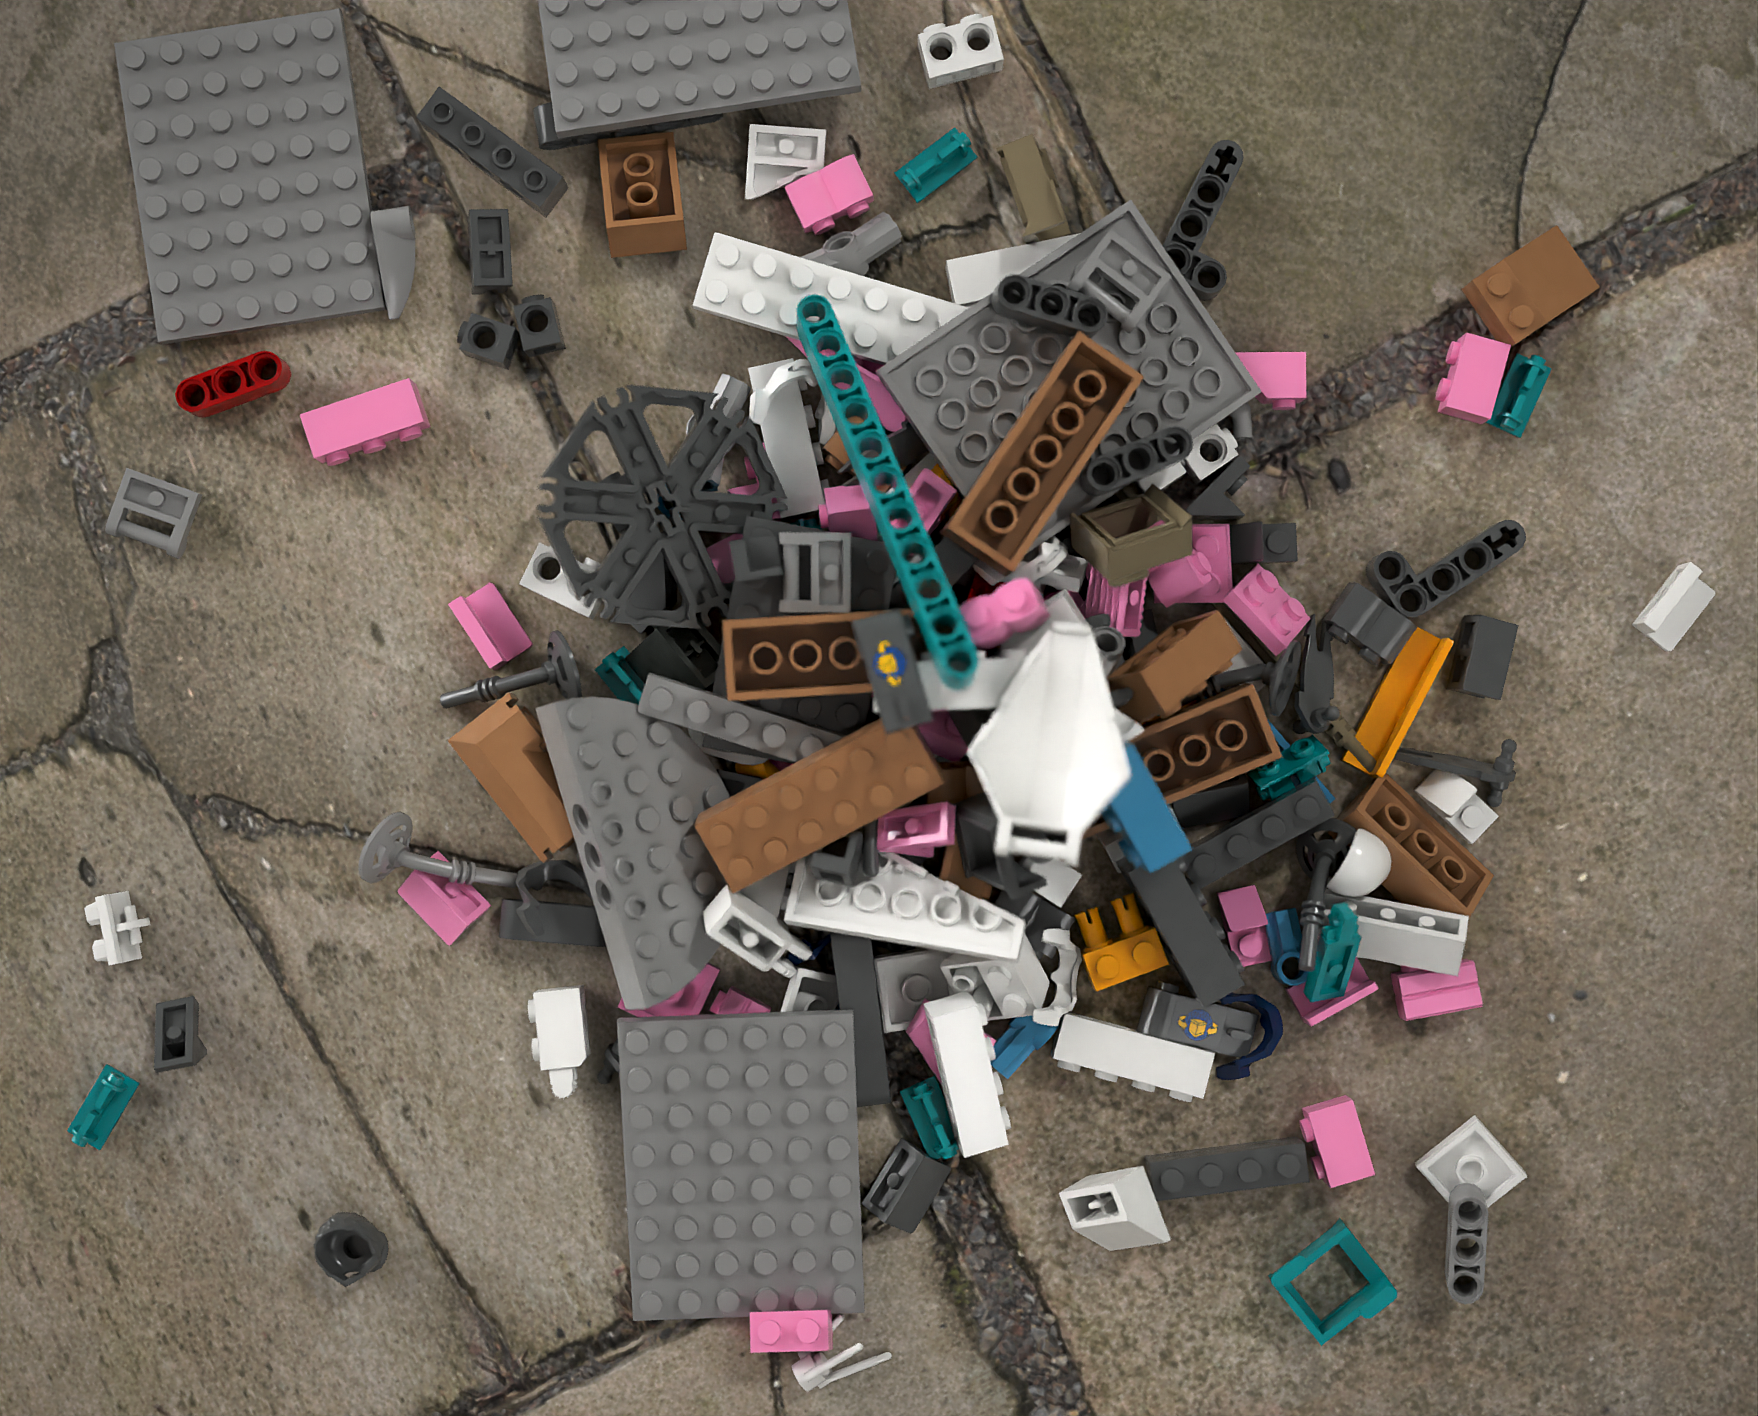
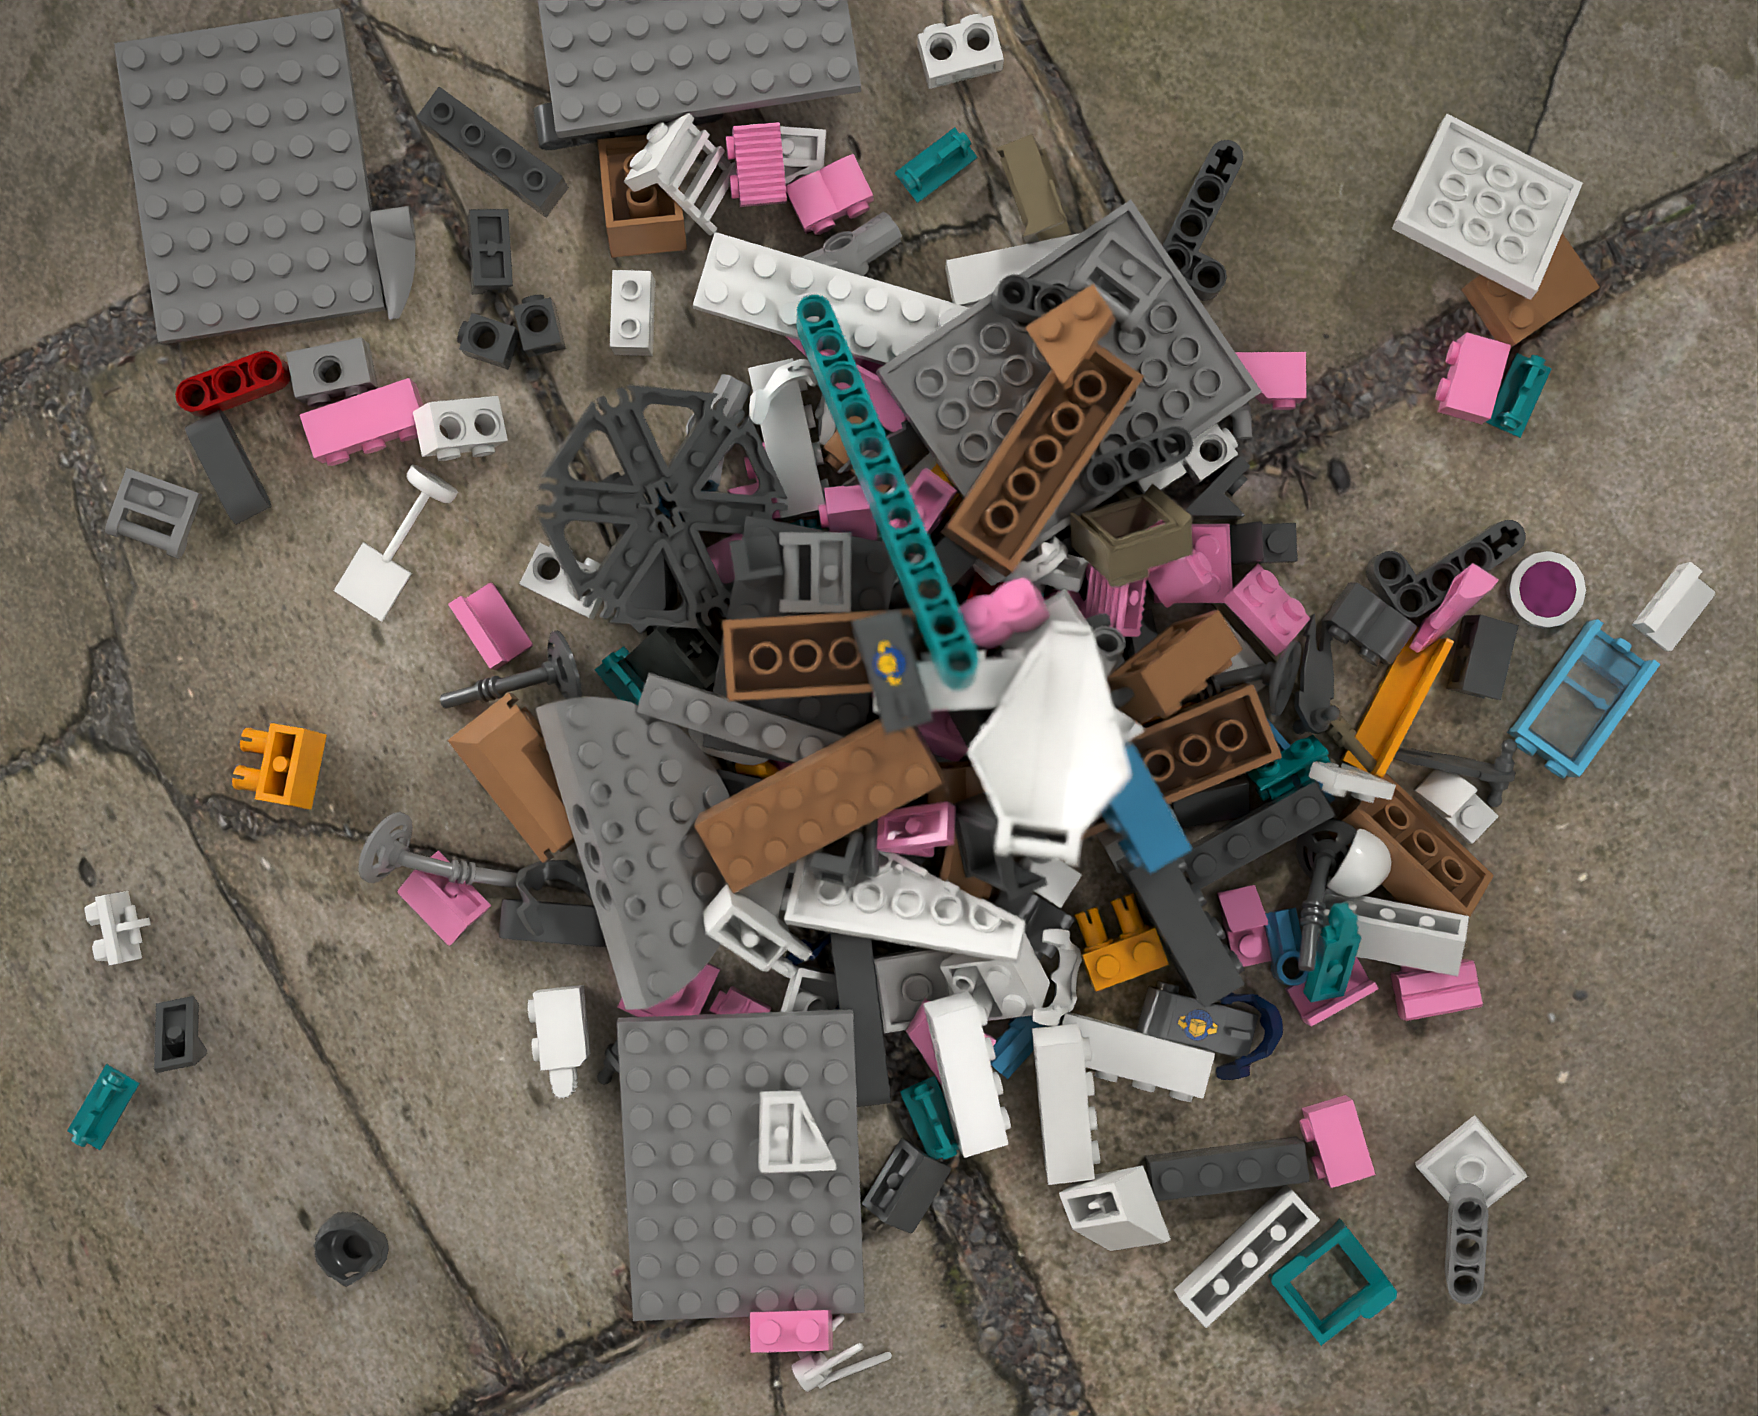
(228, 466): none -> dark grey beam
(288, 765): none -> light orange brick
(310, 365): none -> light grey brick
(372, 577): none -> white piece
(458, 420): none -> white brick
(632, 312): none -> white brick
(668, 159): none -> white plate
(758, 164): none -> bright pink brick
(790, 1136): none -> white wing
(1063, 1103): none -> white brick
(1072, 332): none -> medium nougat wing
(1246, 1255): none -> white brick
(1352, 779): none -> white wing
(1462, 595): none -> bright pink slope
(1488, 206): none -> white plate
(1546, 589): none -> tile
(1582, 701): none -> door

